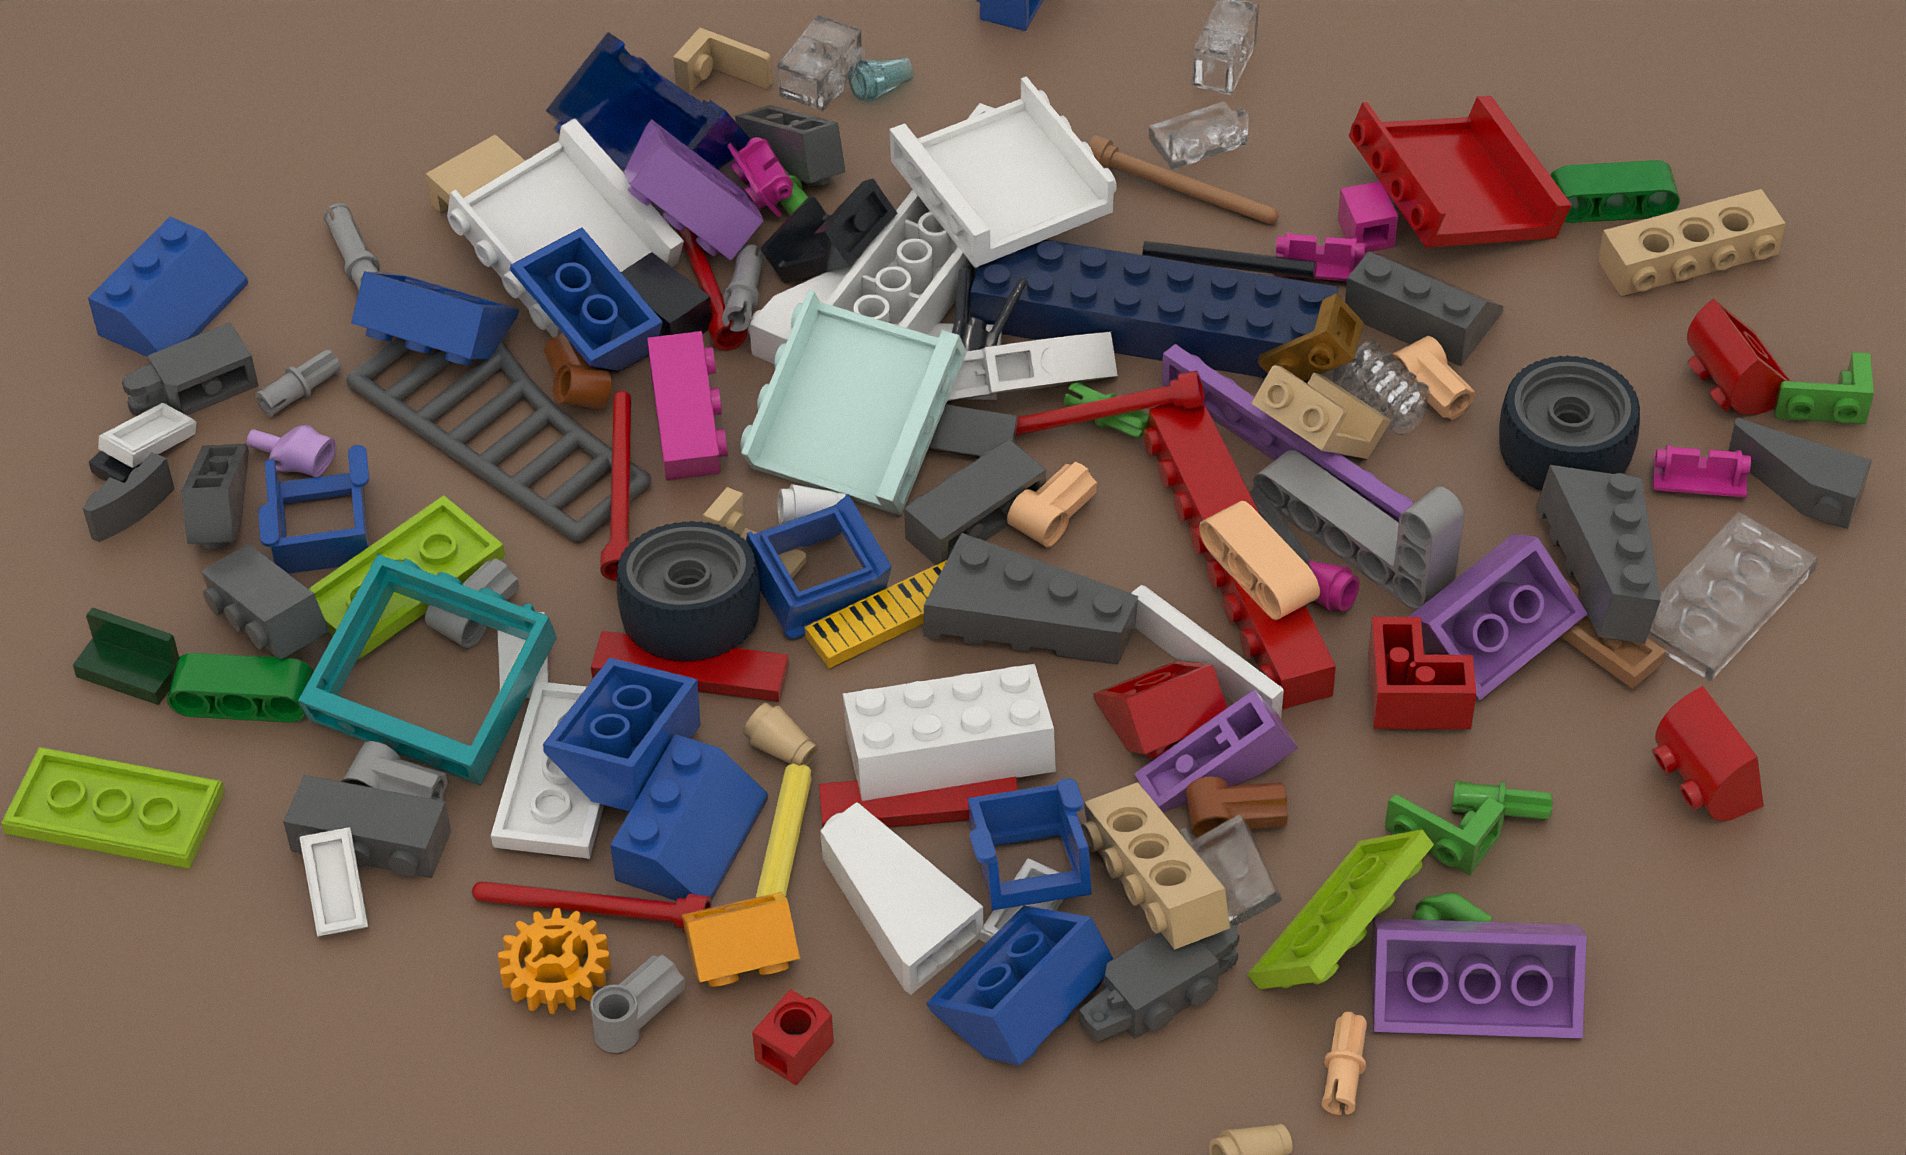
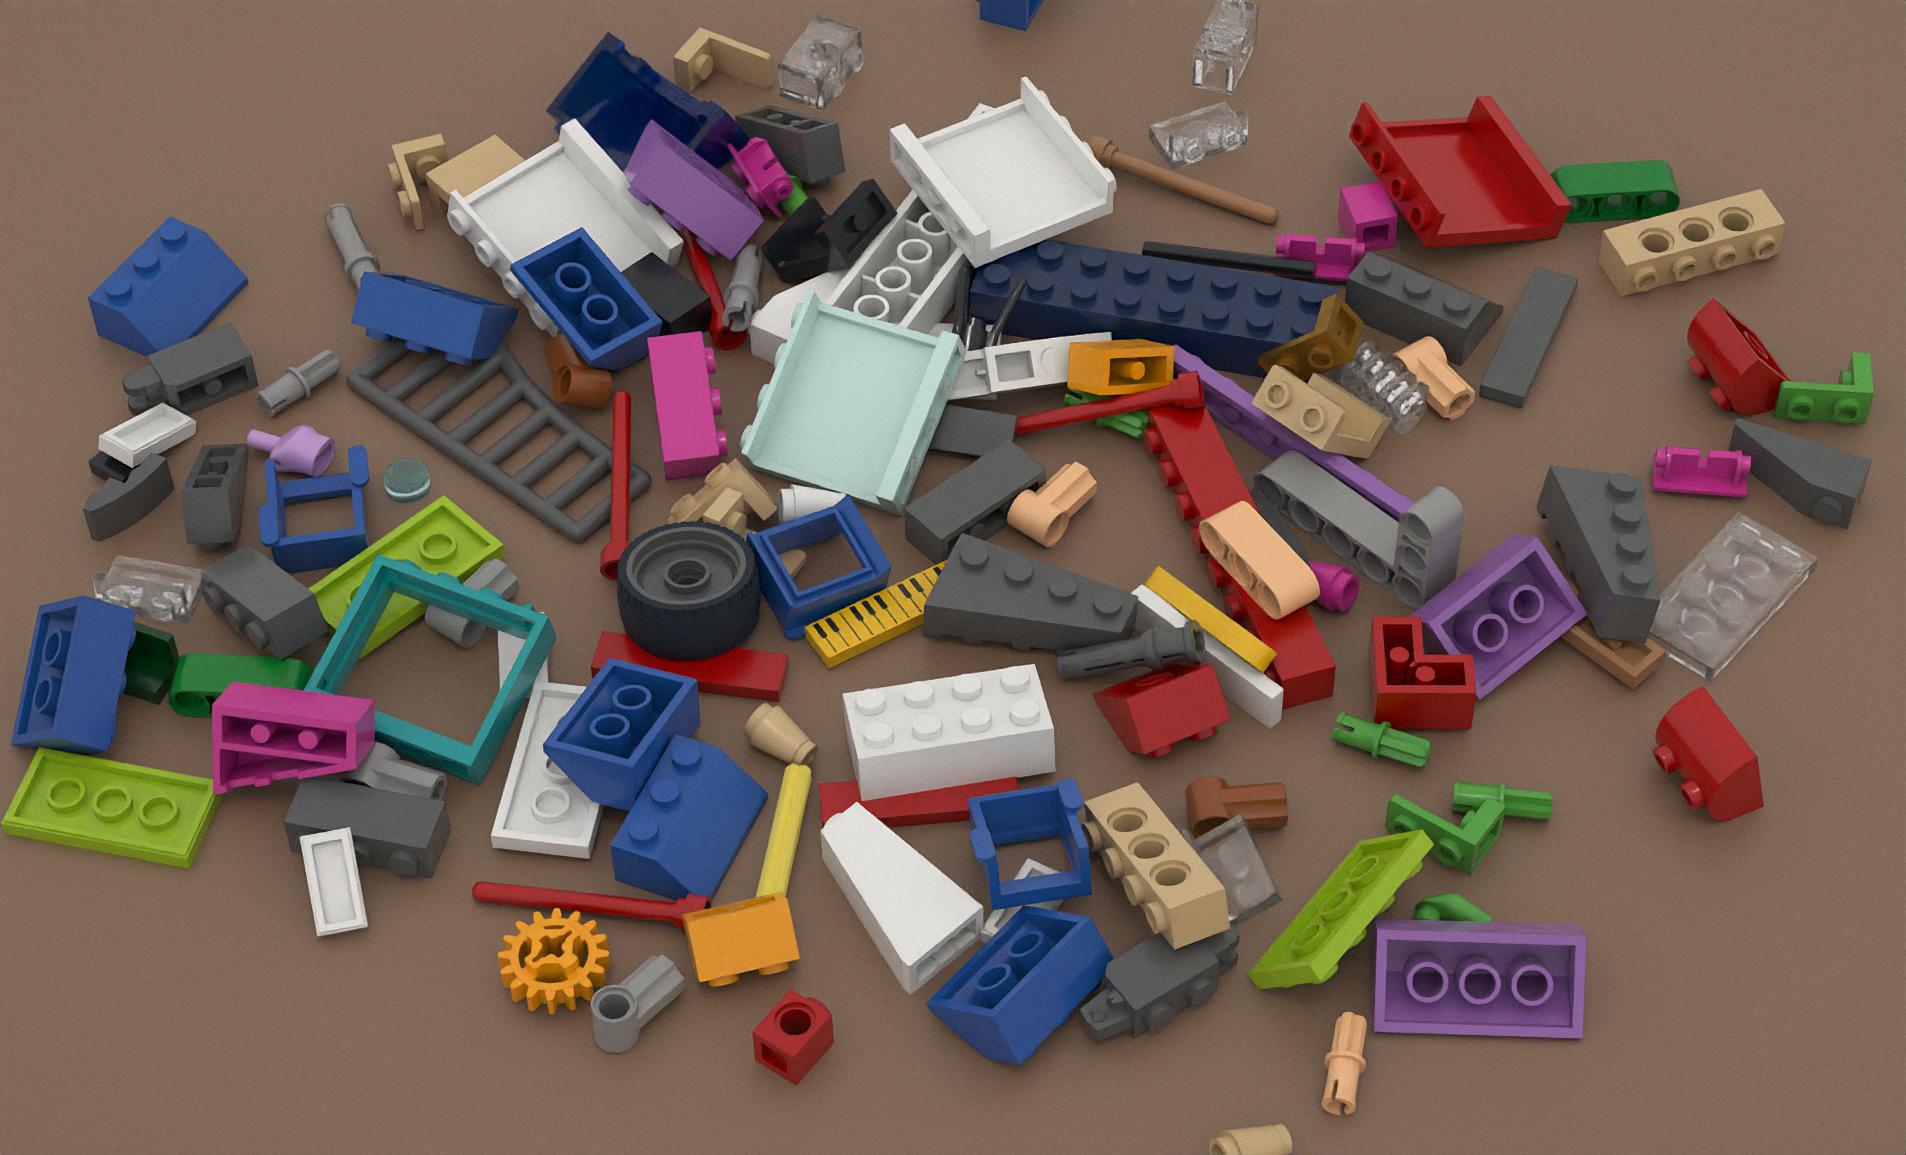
(74, 676): none -> blue slope
(151, 588): none -> clear bracket
(286, 734): none -> dark pink wedge
(407, 481): none -> clear light blue tile
(410, 167): none -> tan bracket
(733, 476): none -> tan bracket
(878, 76): clear light blue cone -> none
(1119, 366): none -> light orange brick
(1151, 649): none -> dark grey pin
(1210, 619): none -> yellow beam
(1230, 746): medium lavender slope -> none
(1382, 740): none -> bright green axle
(1528, 337): none -> dark grey tile
(1568, 416): wheel -> none

